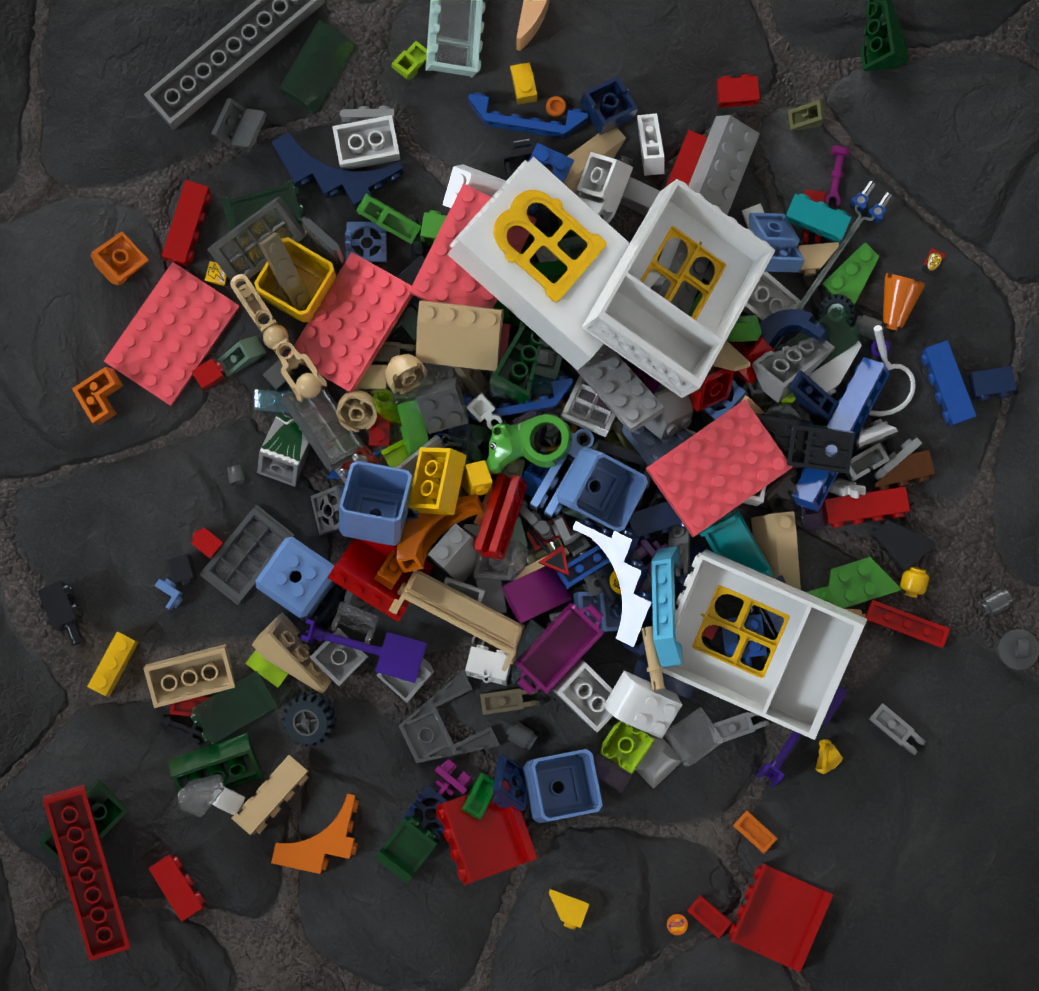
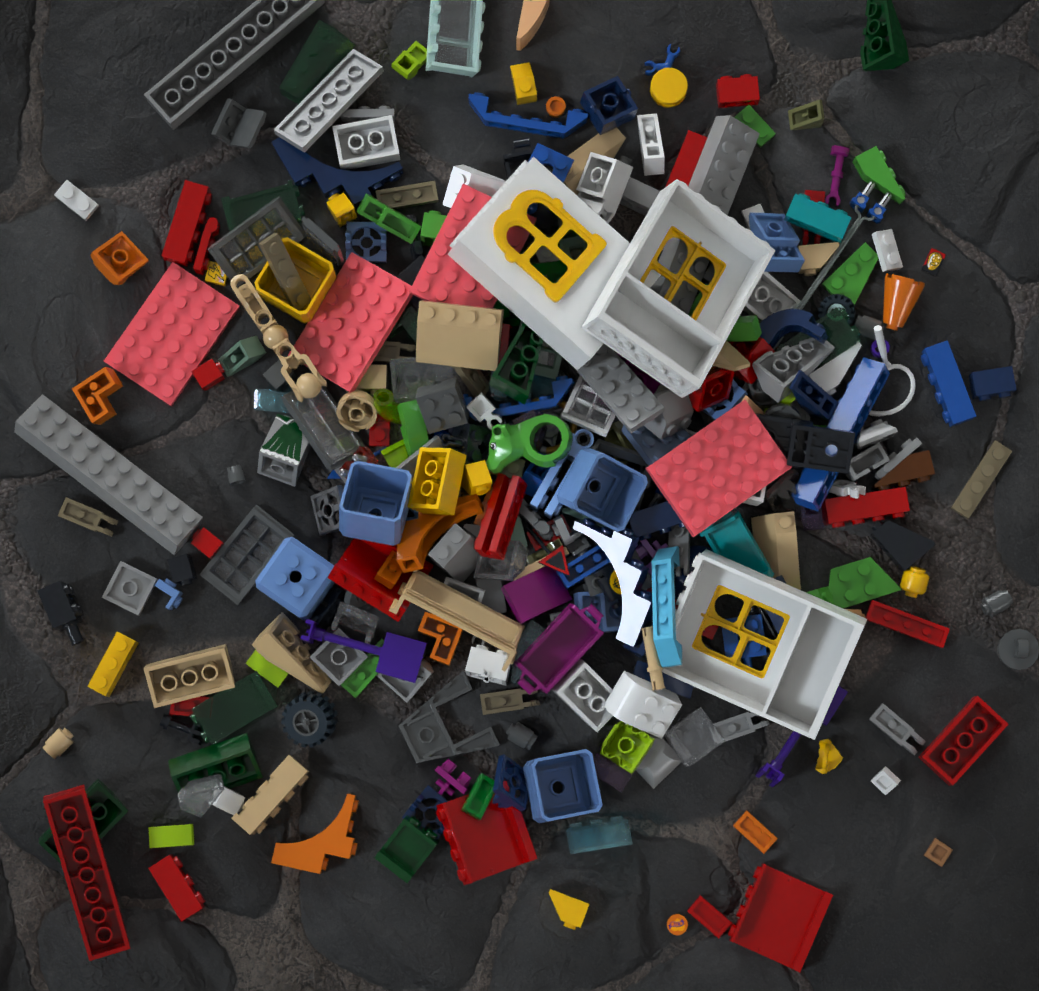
(58, 742): none -> tan brick
(76, 200): none -> white plate
(85, 516): none -> dark tan hinge
(108, 474): none -> light grey brick
(130, 588): none -> light grey plate
(171, 836): none -> lime slope
(202, 261): none -> red hinge
(328, 100): none -> light grey plate
(341, 209): none -> yellow slope
(363, 674): none -> bright green plate
(404, 373): tan cylinder -> none
(408, 195): none -> dark tan plate
(446, 637): none -> orange brick
(598, 835): none -> clear light blue slope
(668, 63): none -> blue arm
(668, 87): none -> yellow head
(753, 120): none -> bright green plate
(873, 168): none -> bright green slope
(885, 780): none -> white plate
(887, 250): none -> white plate
(938, 852): none -> medium nougat tile
(963, 740): none -> red brick
(981, 479): none -> dark tan plate

